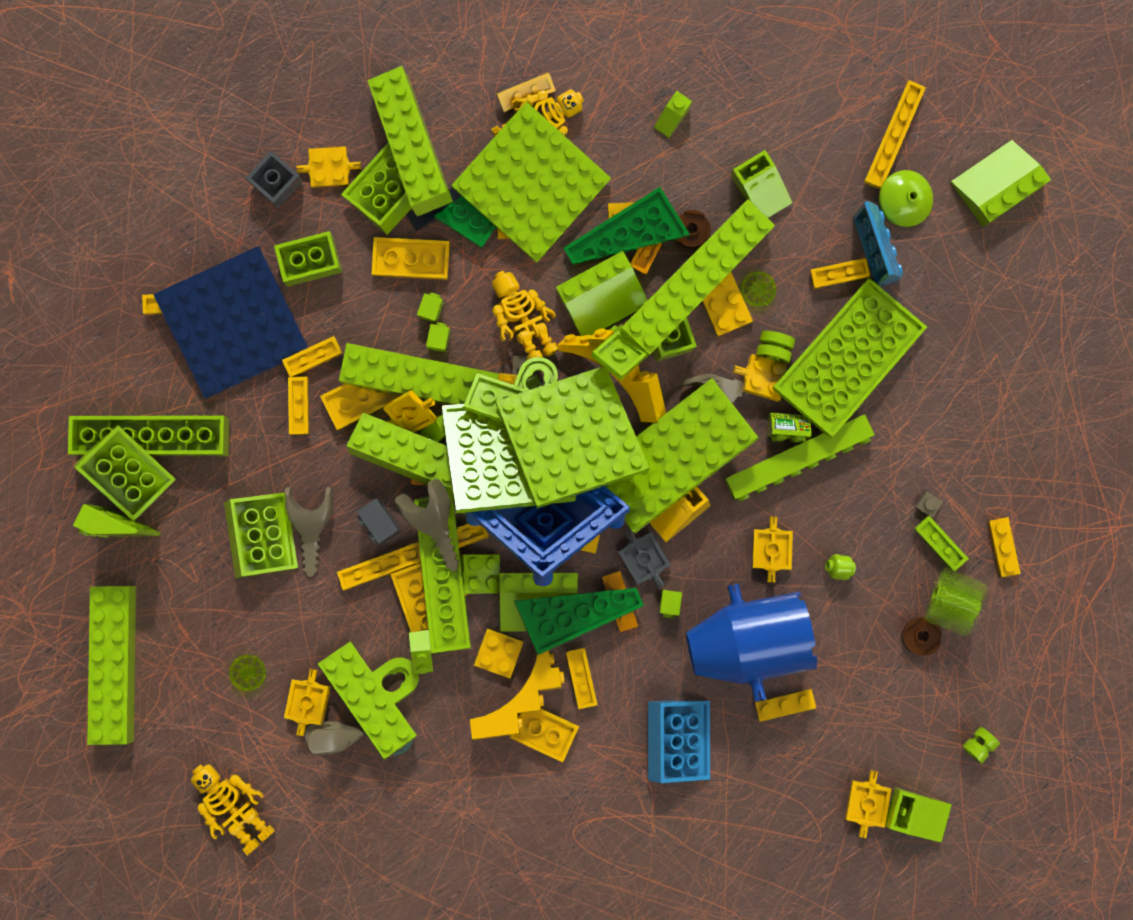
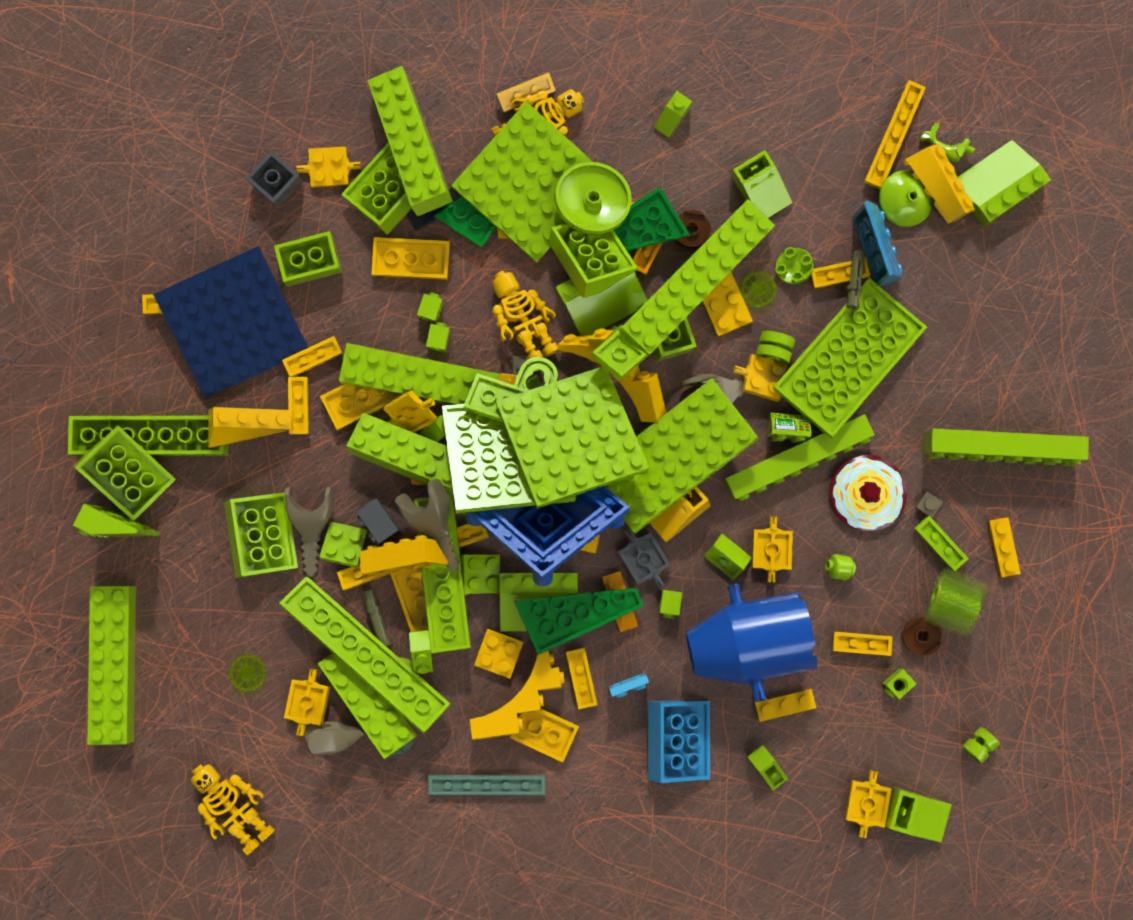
(242, 424): none -> yellow wedge
(343, 544): none -> lime plate
(365, 654): none -> lime plate
(374, 612): none -> olive pin
(401, 556): none -> yellow wedge
(486, 784): none -> sand green tile
(590, 259): none -> lime slope
(593, 198): none -> lime dish
(637, 683): none -> medium azure plate
(727, 557): none -> lime panel
(767, 767): none -> lime slope
(794, 265): none -> lime dish
(854, 287): none -> olive pin
(862, 643): none -> yellow plate
(867, 493): none -> dish
(907, 684): none -> lime brick
(941, 182): none -> yellow wedge
(953, 153): none -> lime animal
(1005, 446): none -> lime brick

